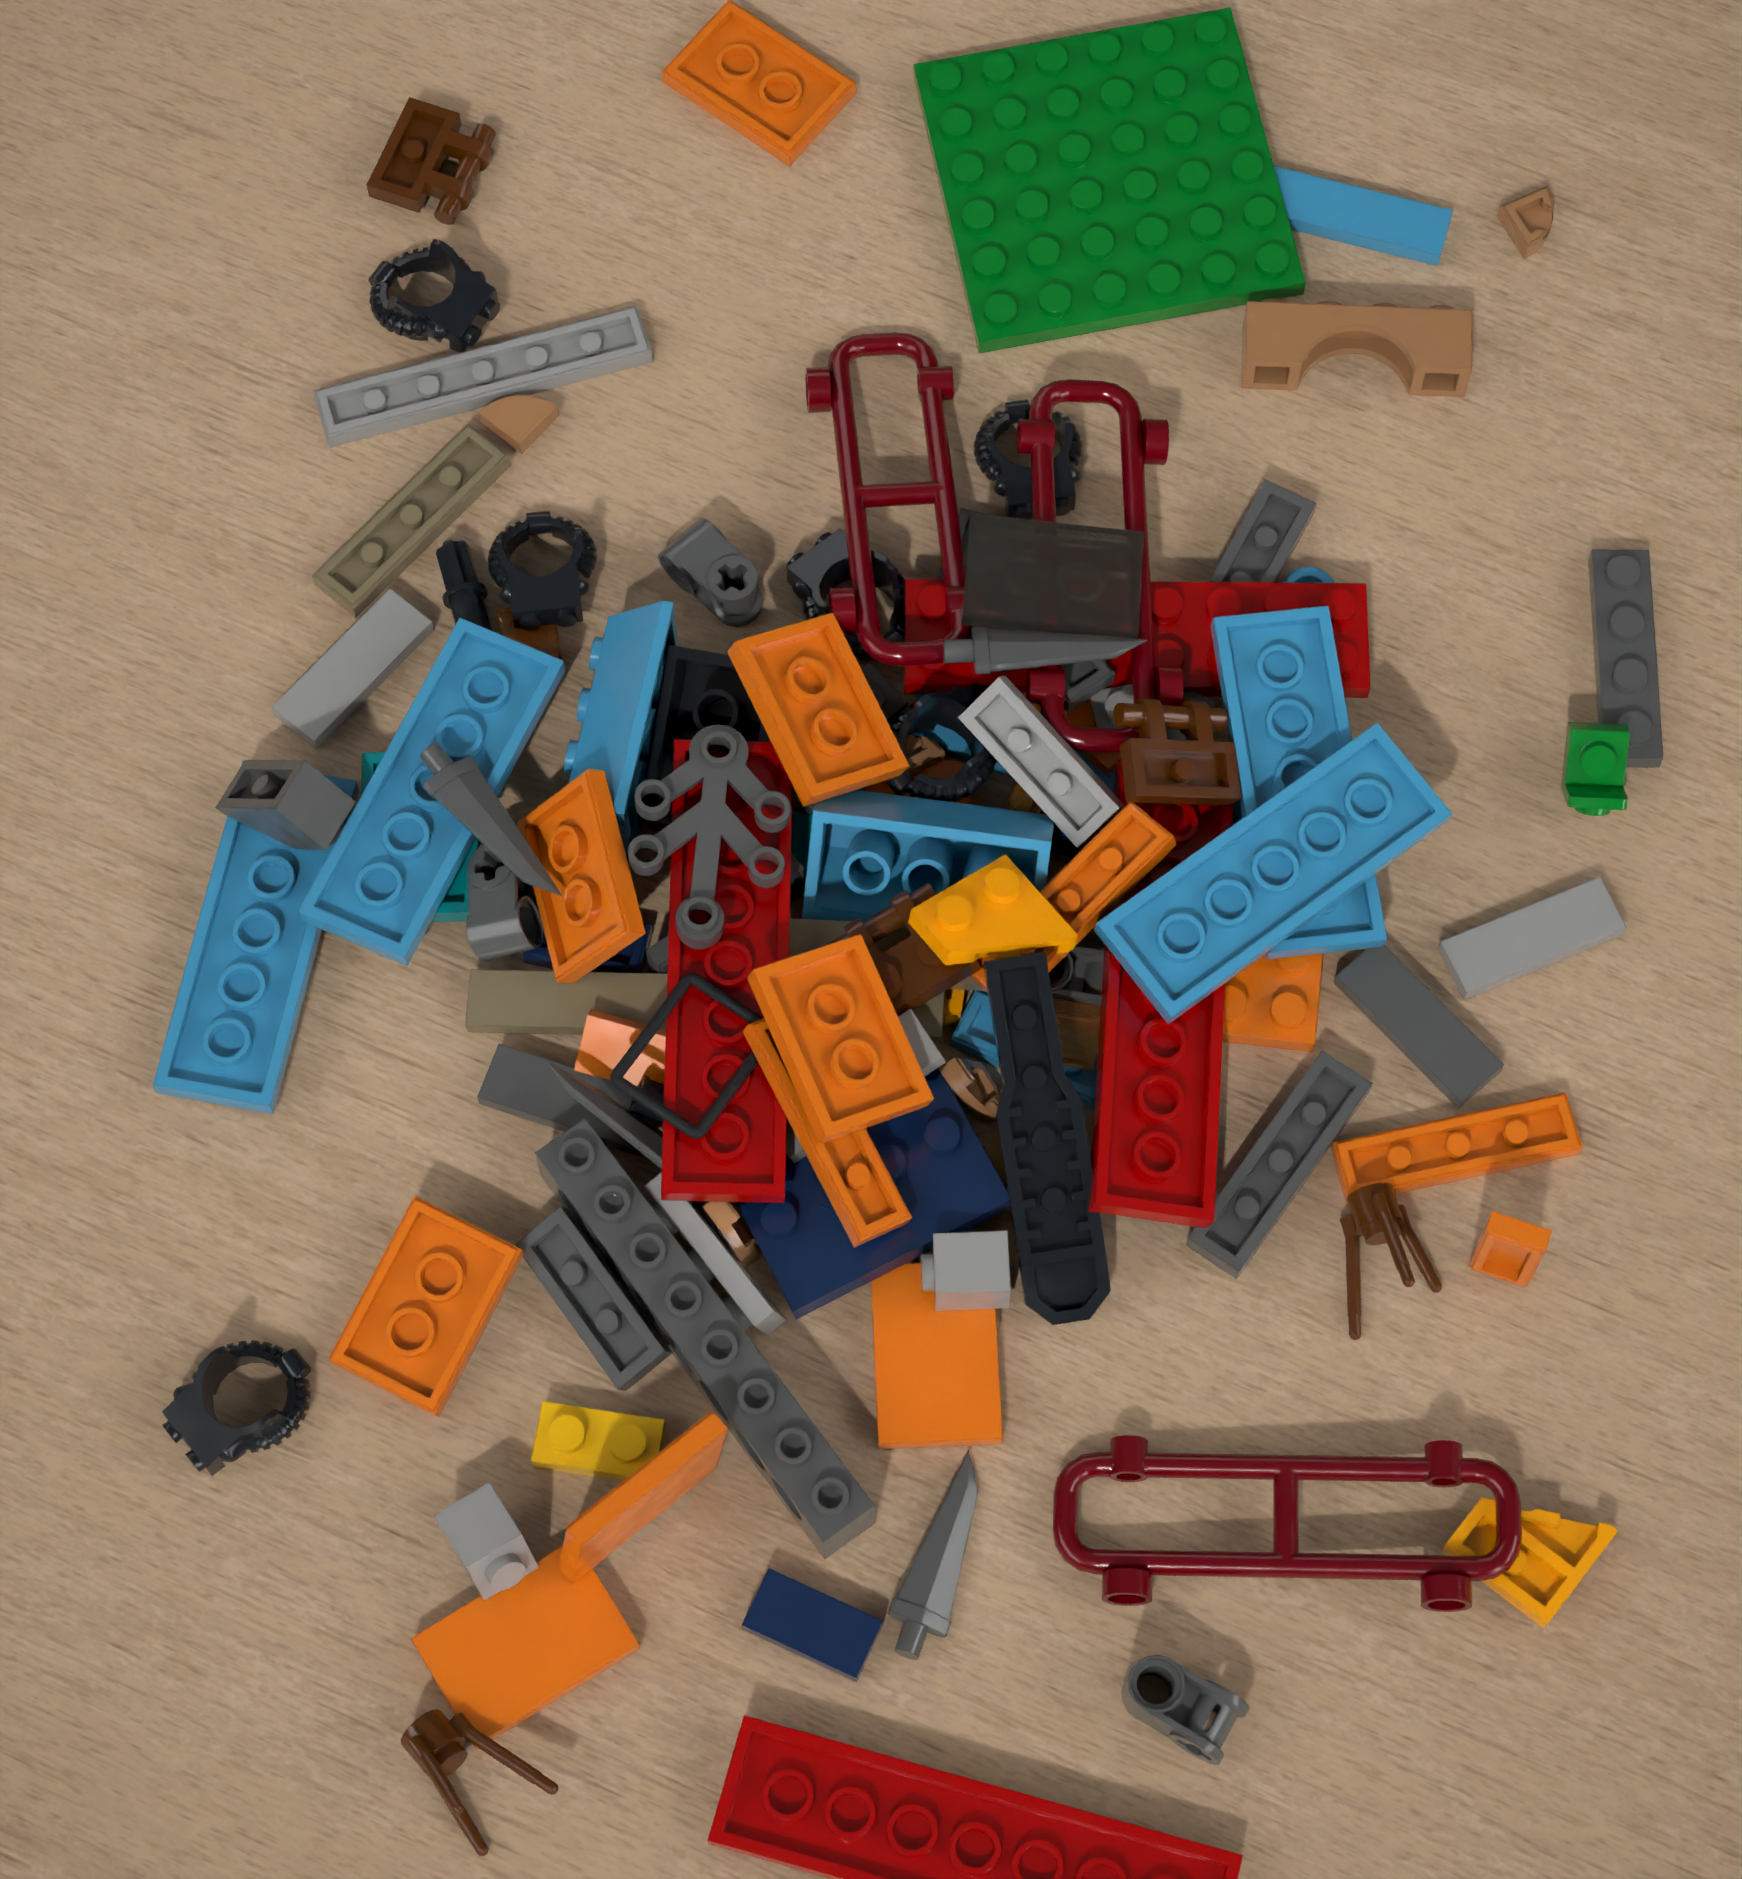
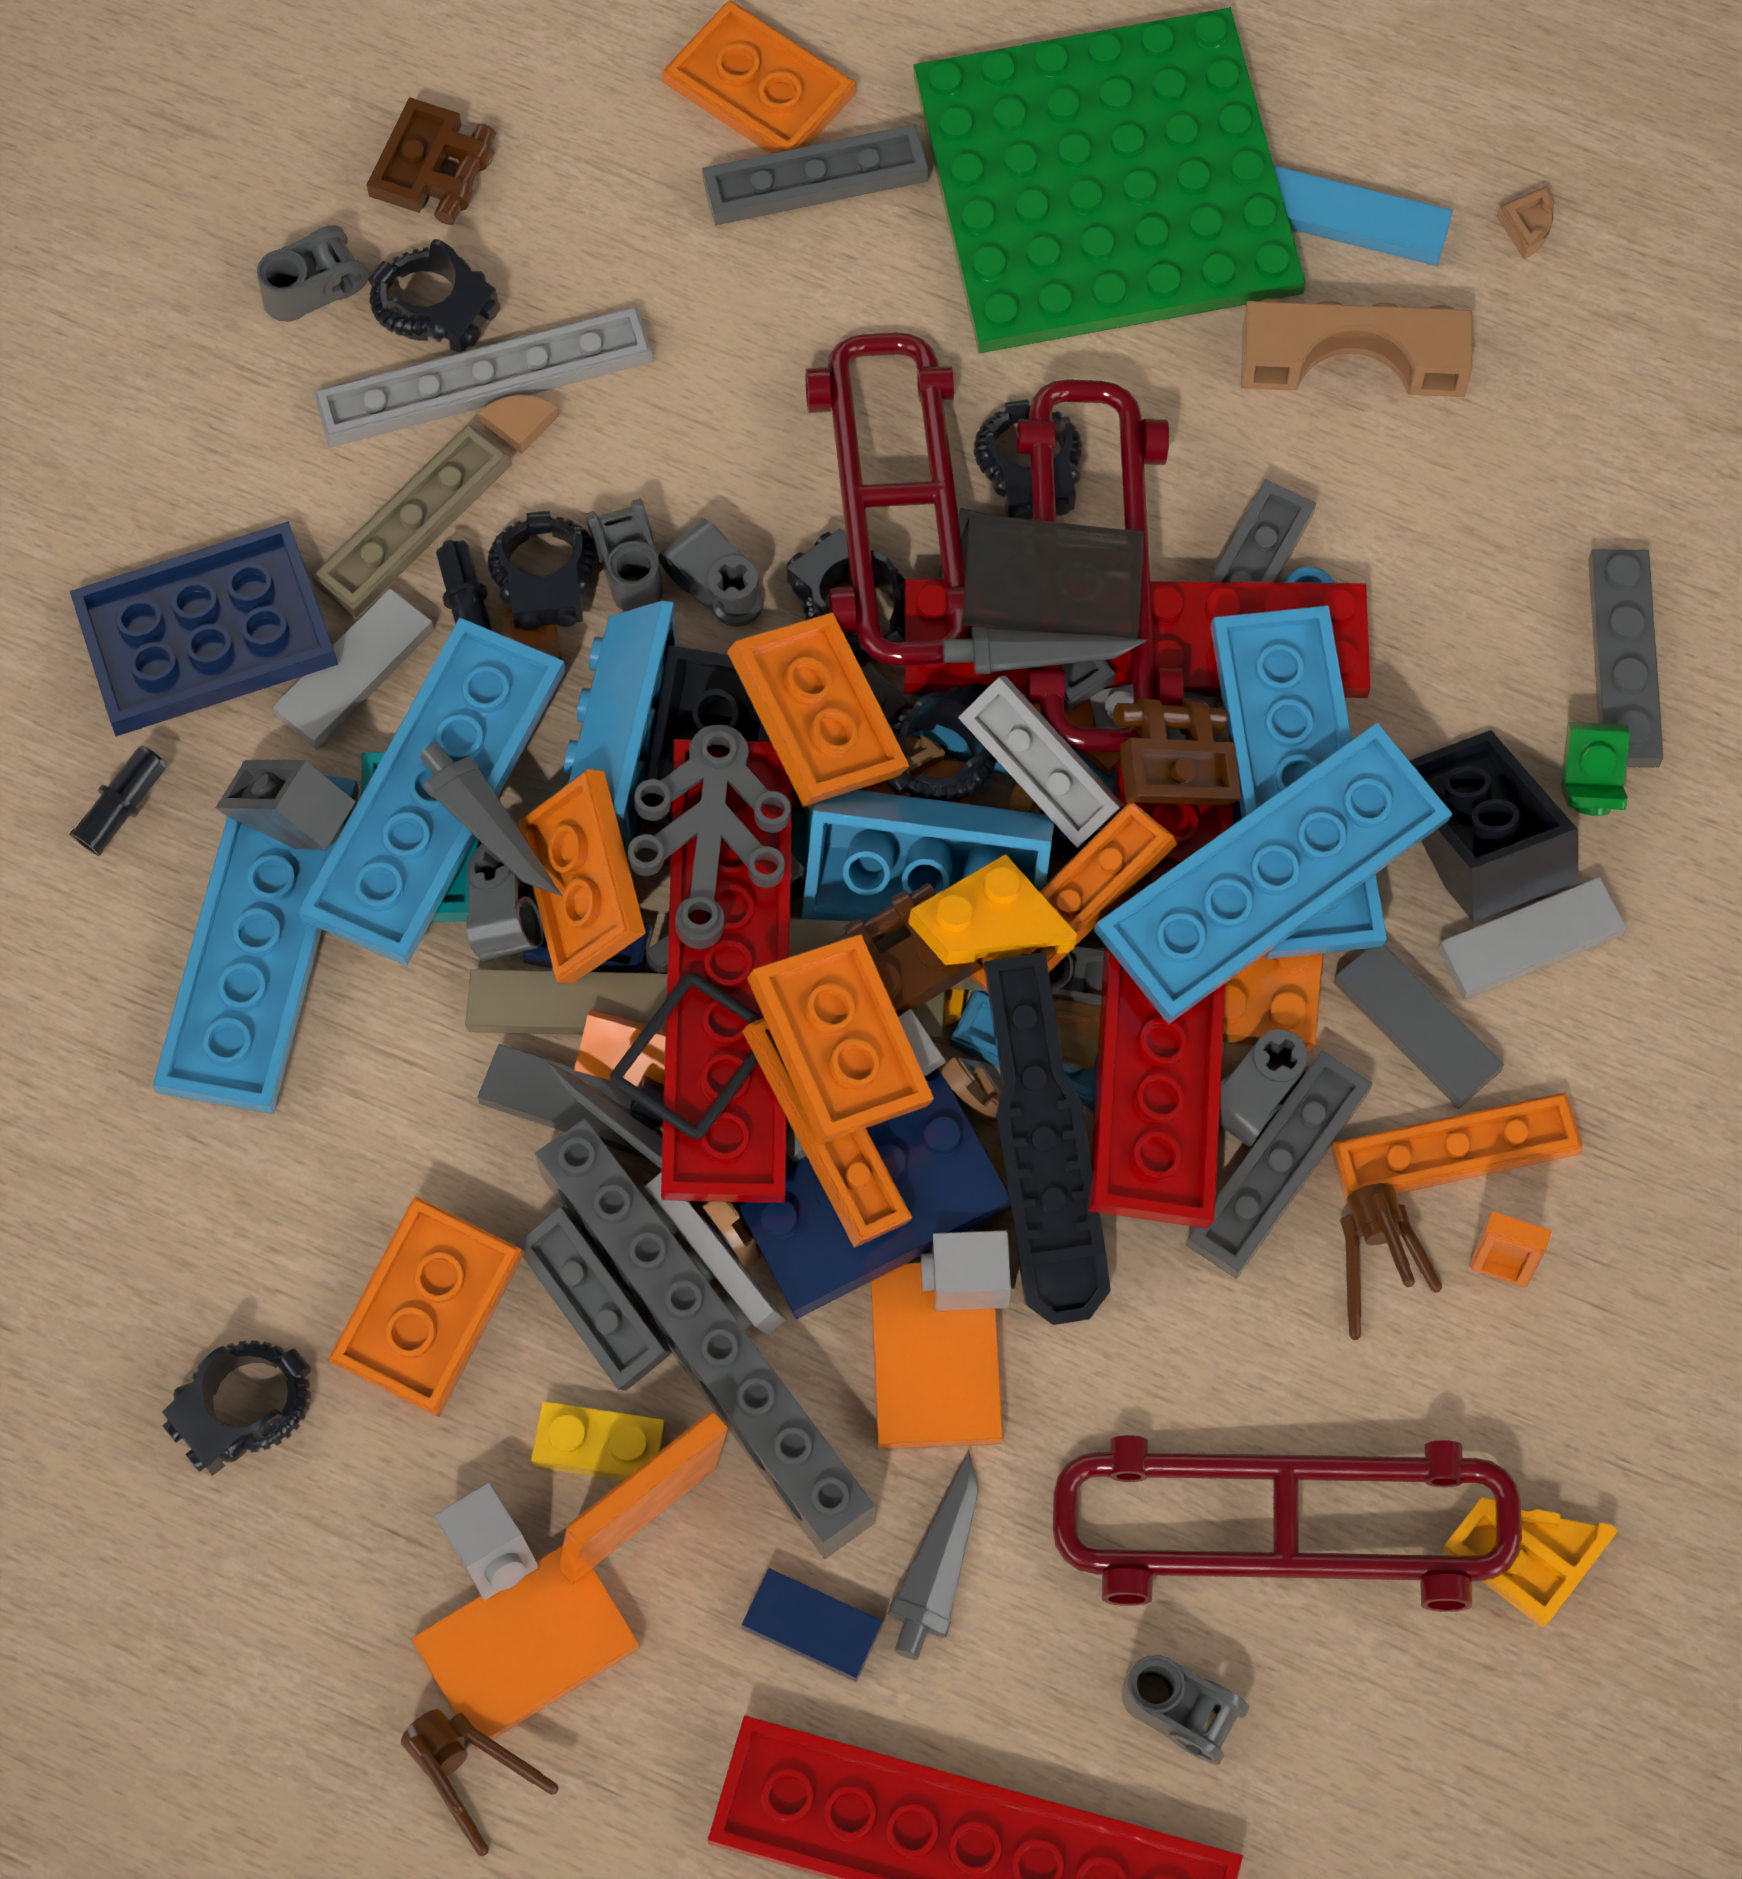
(118, 800): none -> black axle
(202, 628): none -> dark blue plate
(312, 272): none -> dark grey piece
(627, 549): none -> dark grey piece
(815, 174): none -> dark grey plate
(1254, 1092): none -> dark grey piece
(1503, 832): none -> black slope

